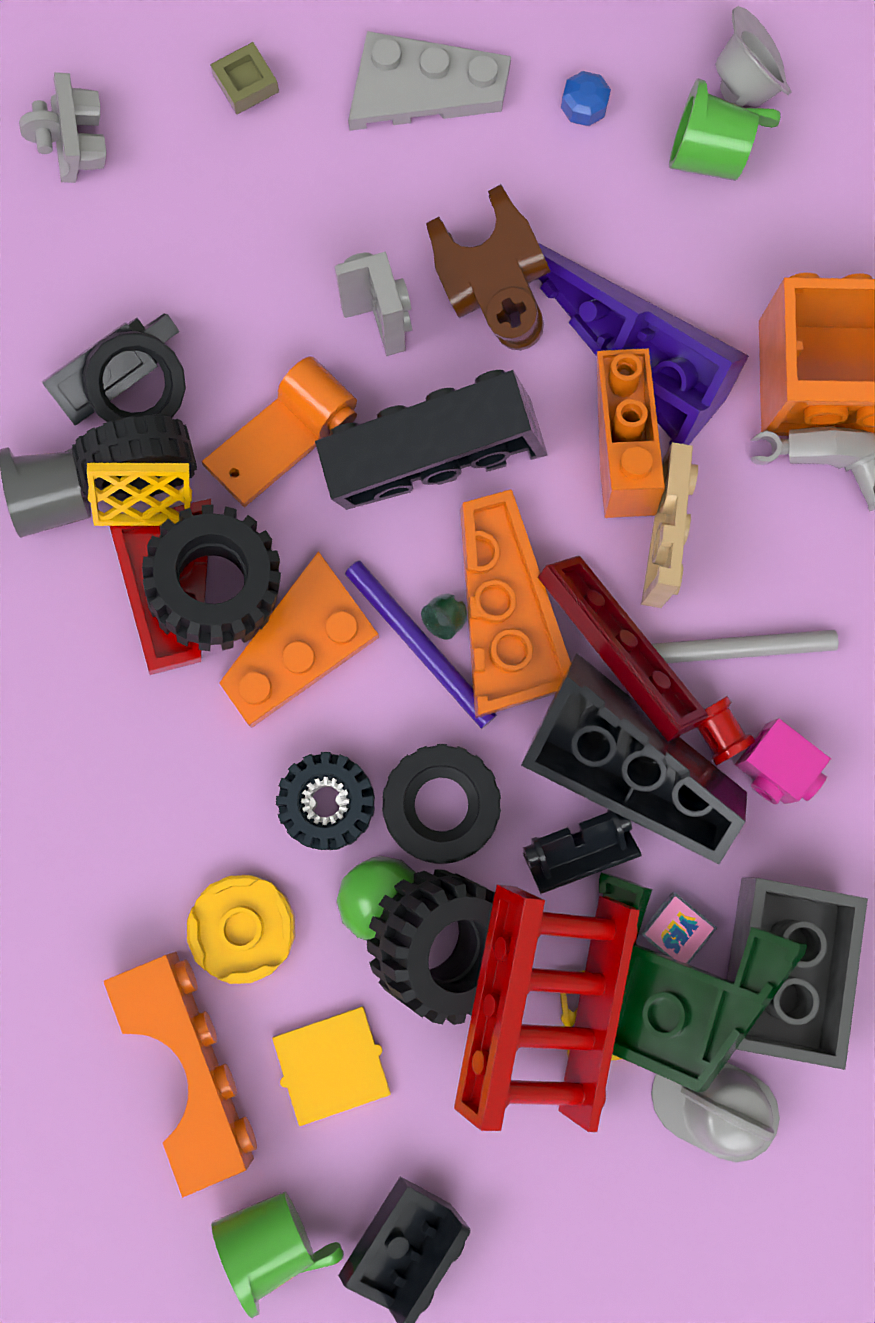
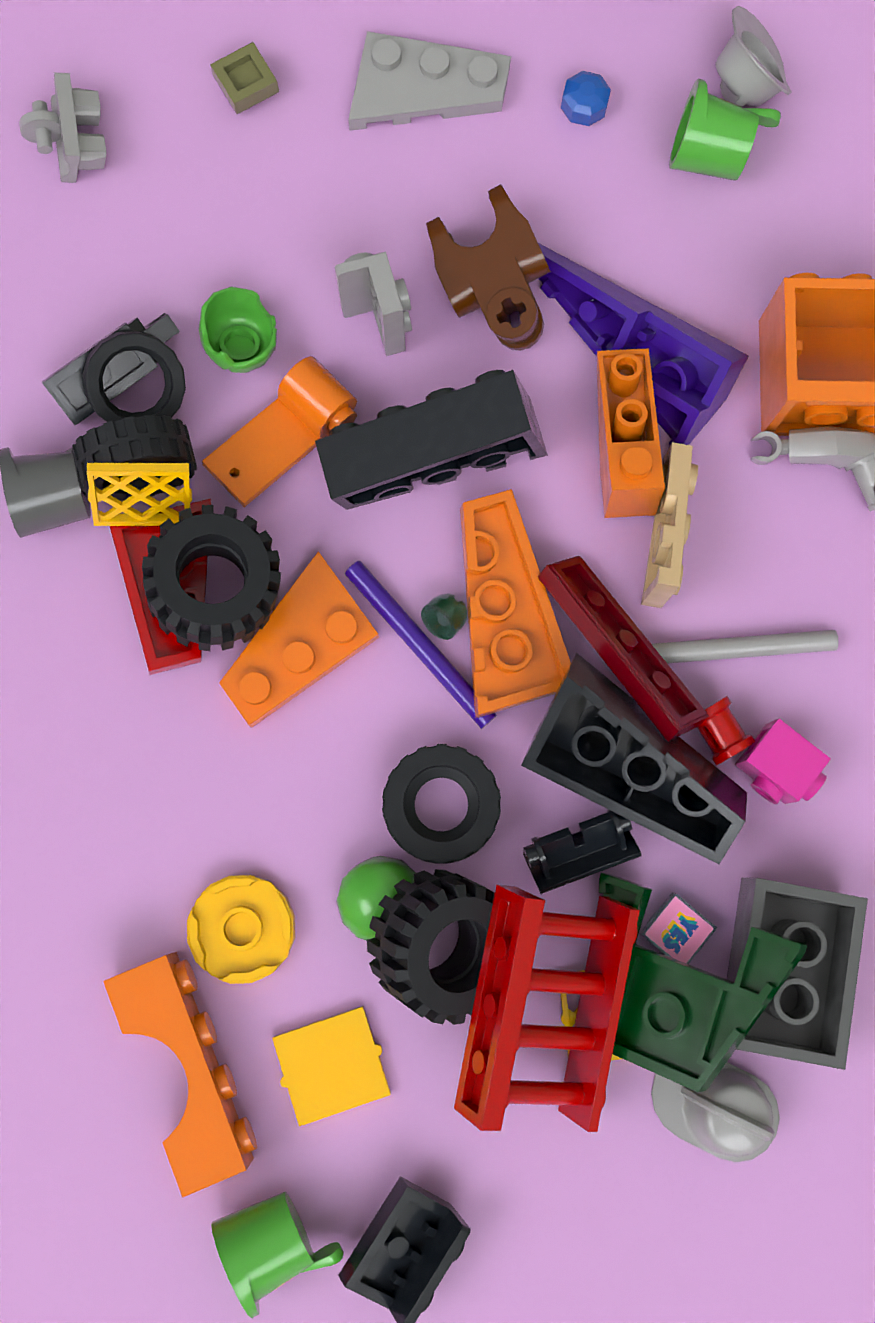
(237, 330): none -> bright green hair
(298, 805): black bush -> none

